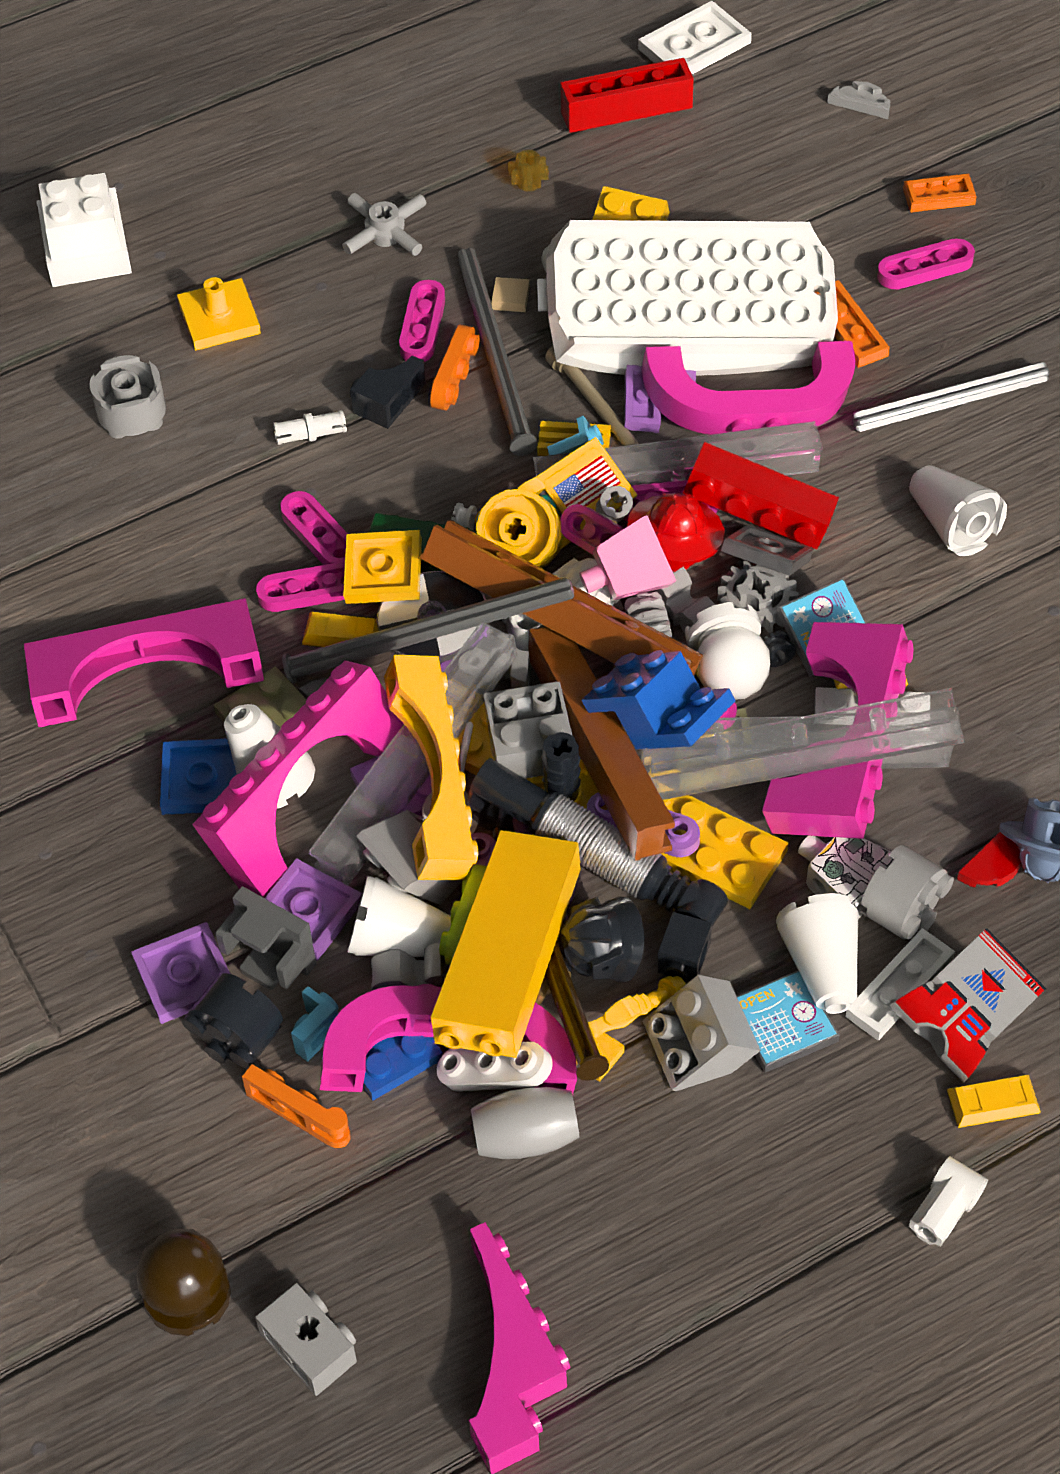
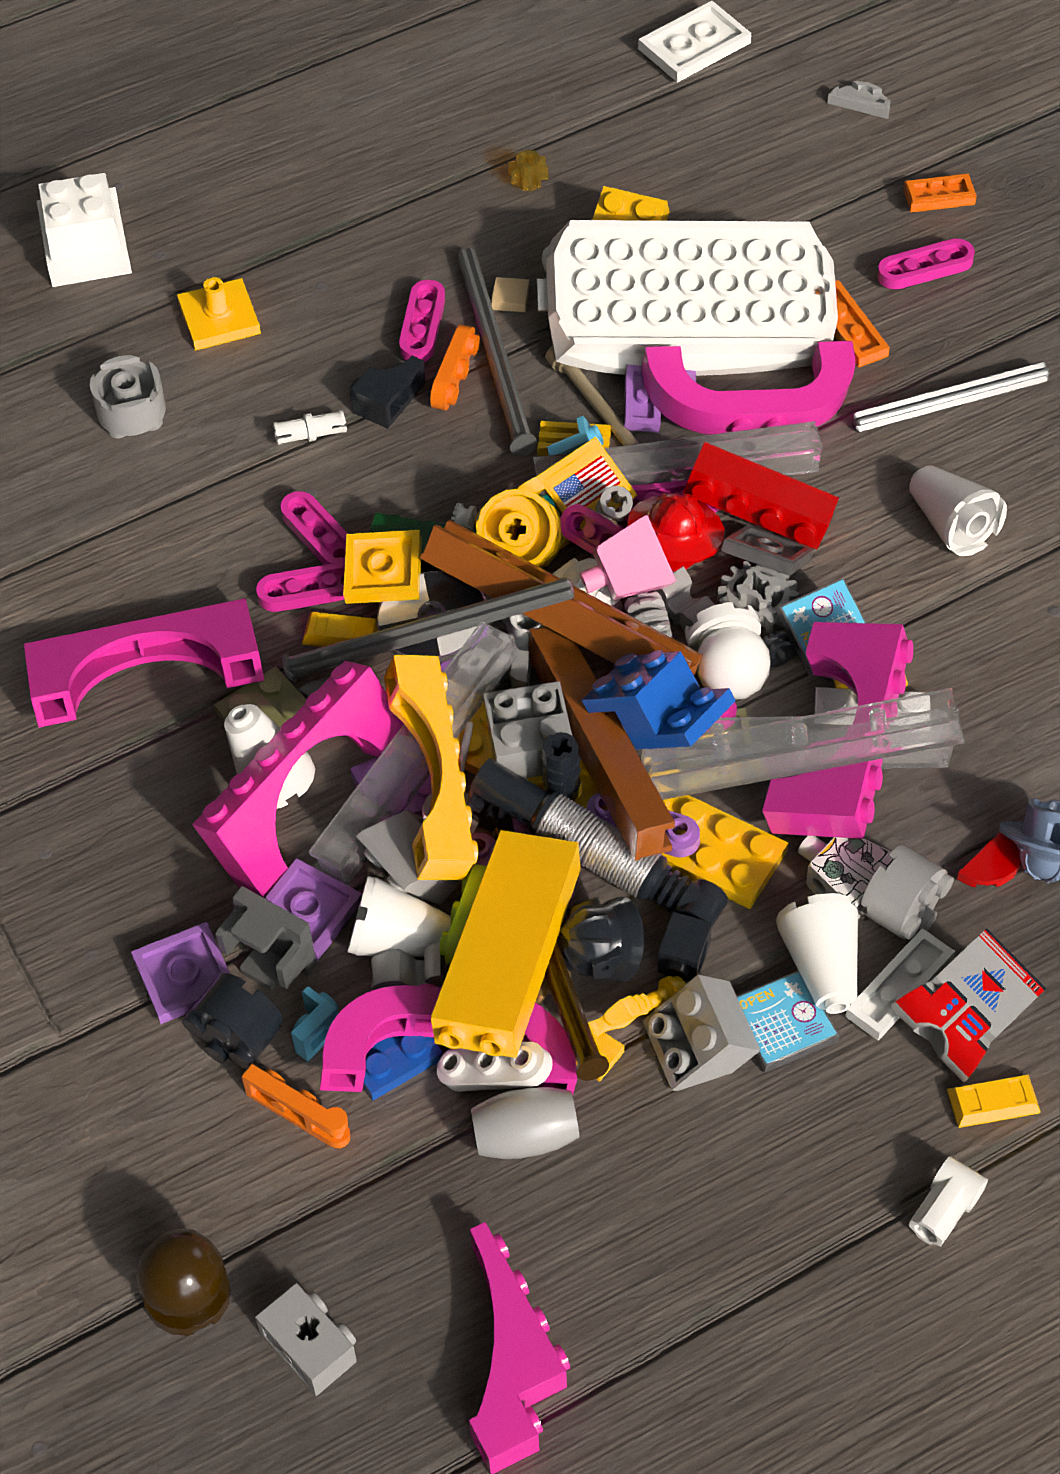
(194, 774): blue plate -> none
(384, 224): light grey bar -> none
(629, 95): brick -> none

